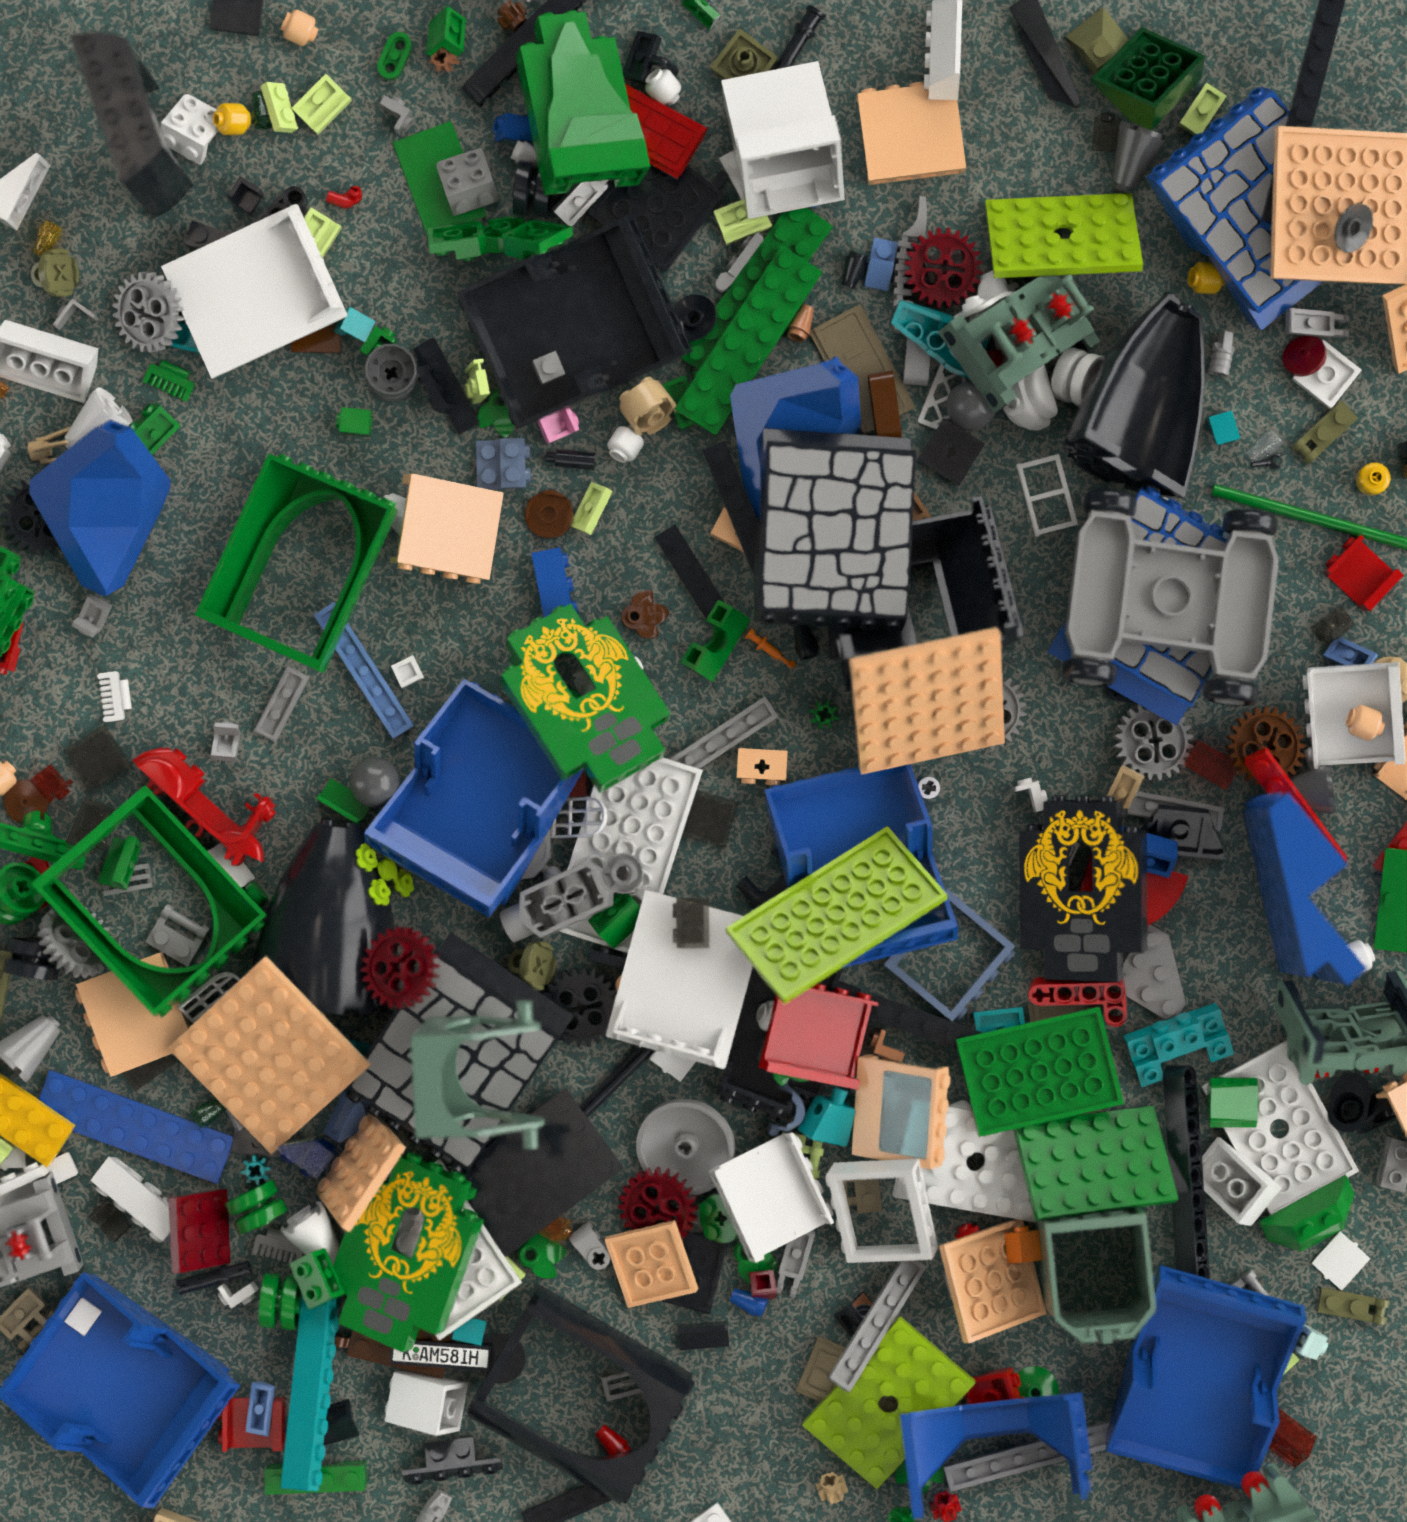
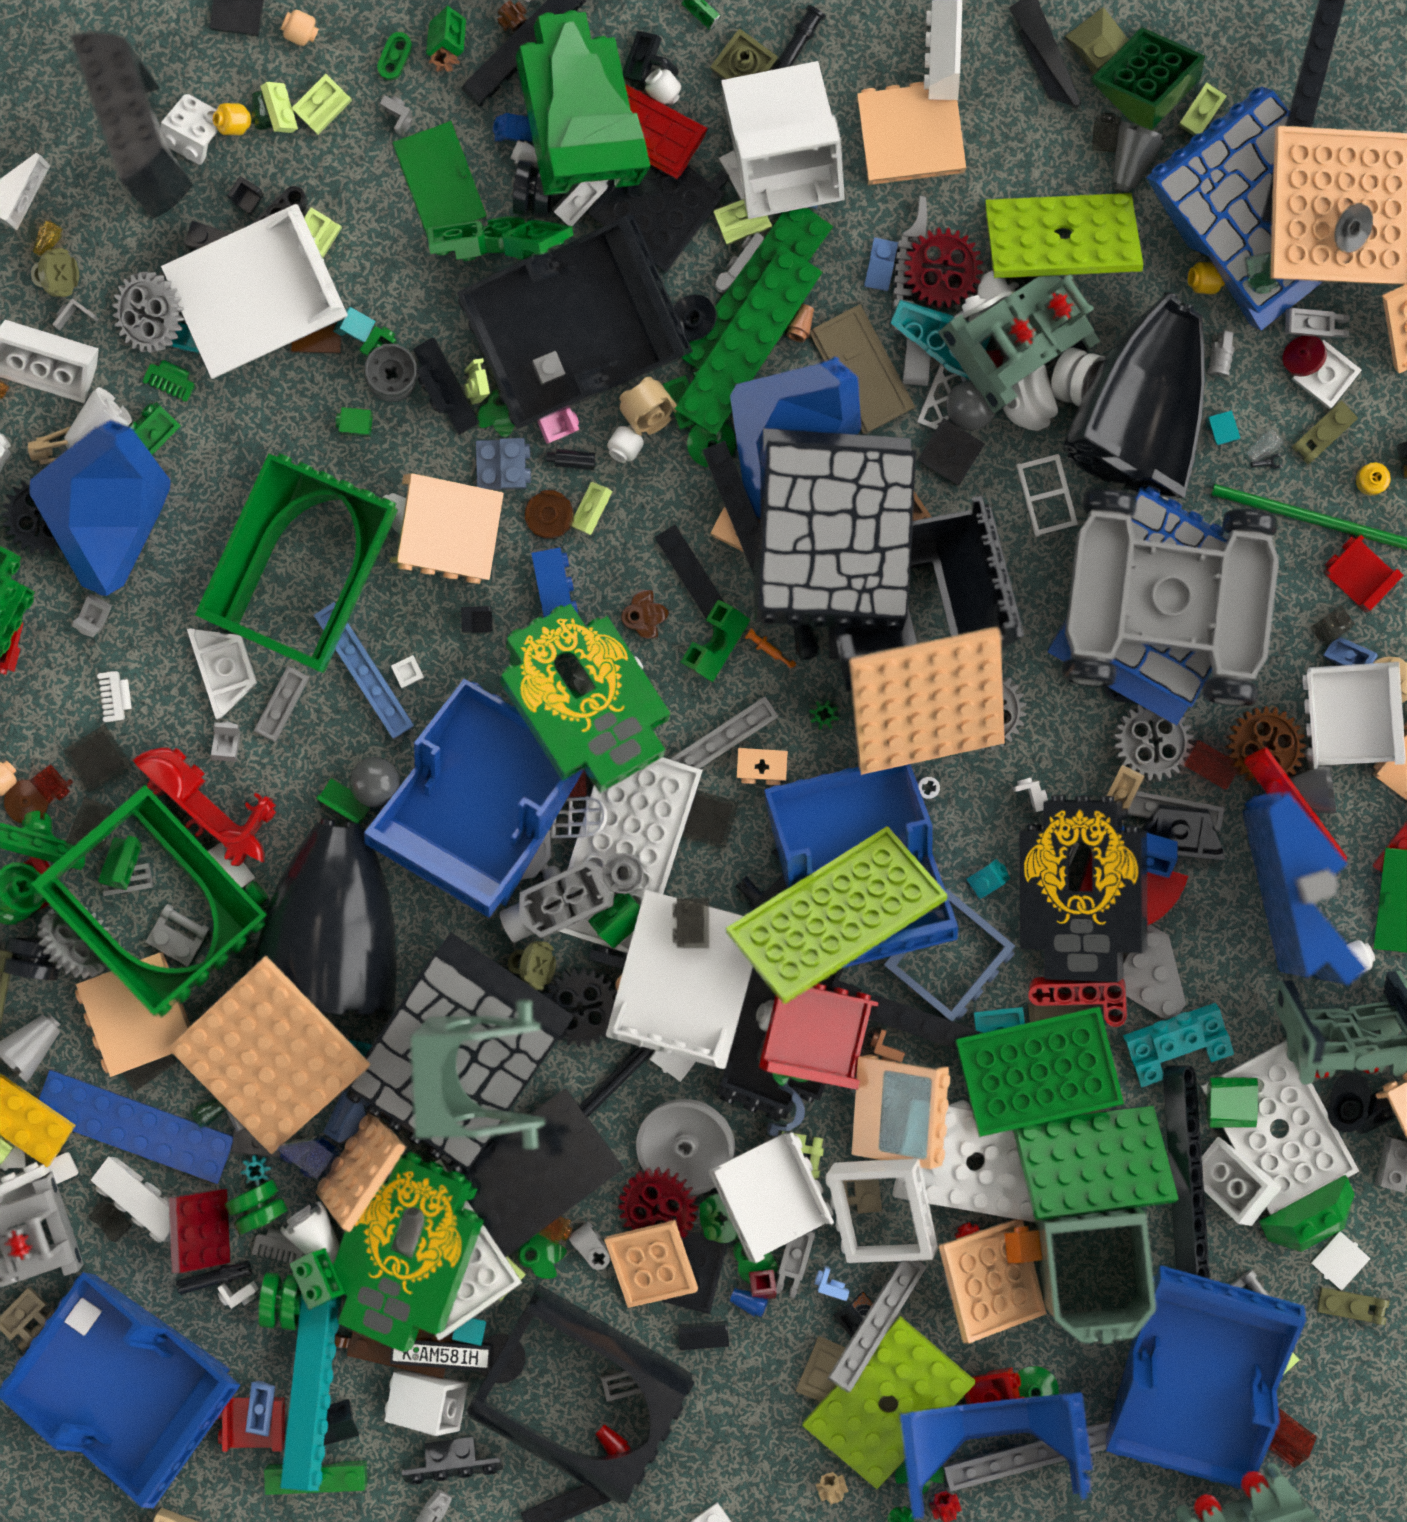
(223, 668): none -> white wing
(229, 975): white window -> none
(346, 200): red arm -> none
(388, 871): lime plant -> none
(414, 983): dark red gear -> none
(467, 181): light grey bracket -> none
(476, 619): none -> black panel
(699, 438): none -> green dish
(829, 1118): teal torso -> none
(834, 1288): none -> light blue bracket
(853, 269): black cone -> none
(884, 404): reddish brown beam -> none
(989, 878): none -> teal bracket
(1258, 273): none -> clear green bracket
(1311, 1343): light aqua slope -> none
(1317, 886): none -> light grey brick
(1365, 722): light nougat head -> none

